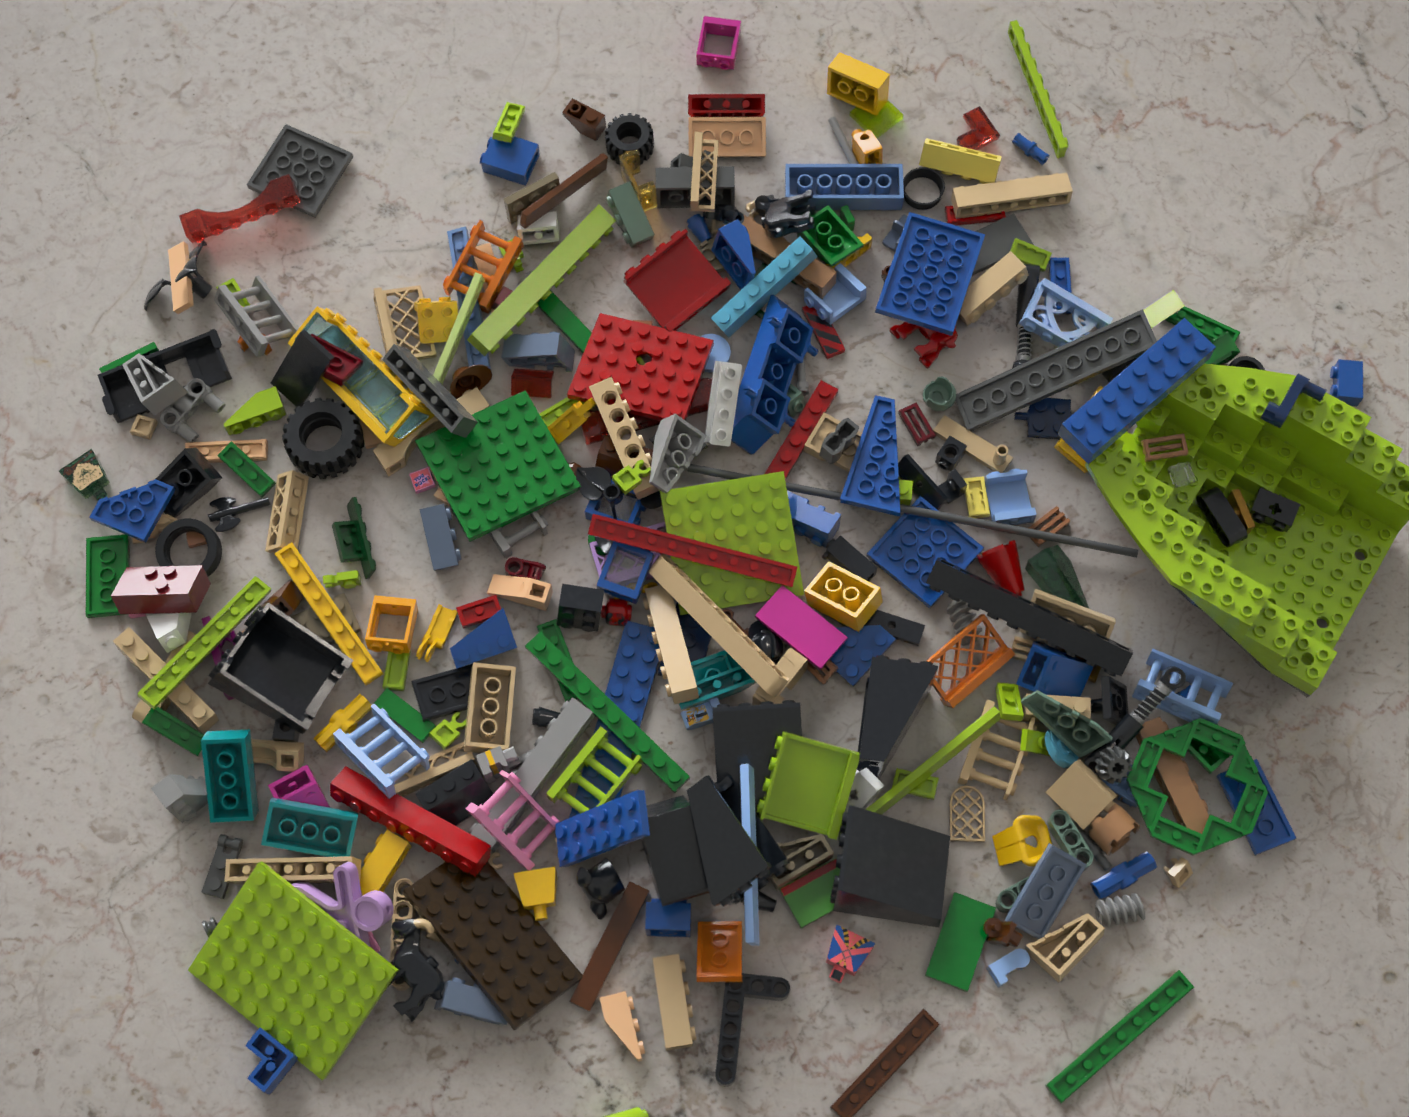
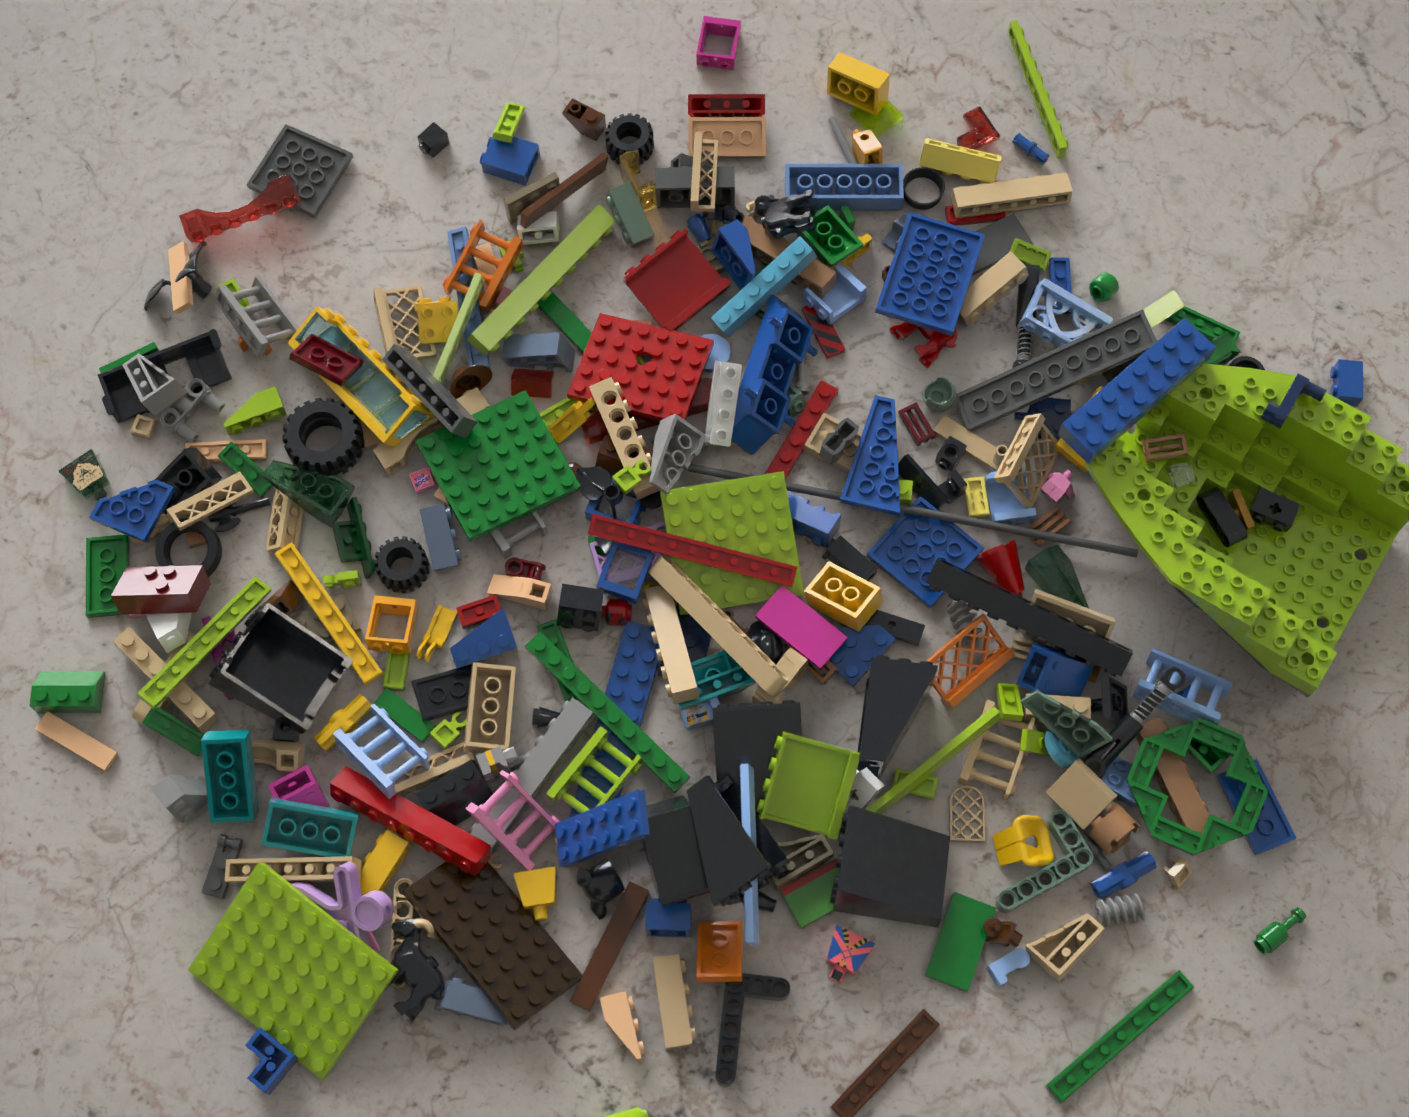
(68, 692): none -> green slope
(76, 741): none -> light nougat tile
(207, 498): none -> tan fence
(209, 926): dark grey bush -> none
(302, 369): black tile -> none
(314, 492): none -> clear green wedge
(398, 549): none -> black tyre
(433, 140): none -> black brick
(1019, 451): none -> tan fence
(1045, 891): sand blue tile -> none
(1058, 486): none -> bright pink piece
(1103, 287): none -> green head
(1113, 764): dark grey gear -> none
(1276, 934): none -> green piece

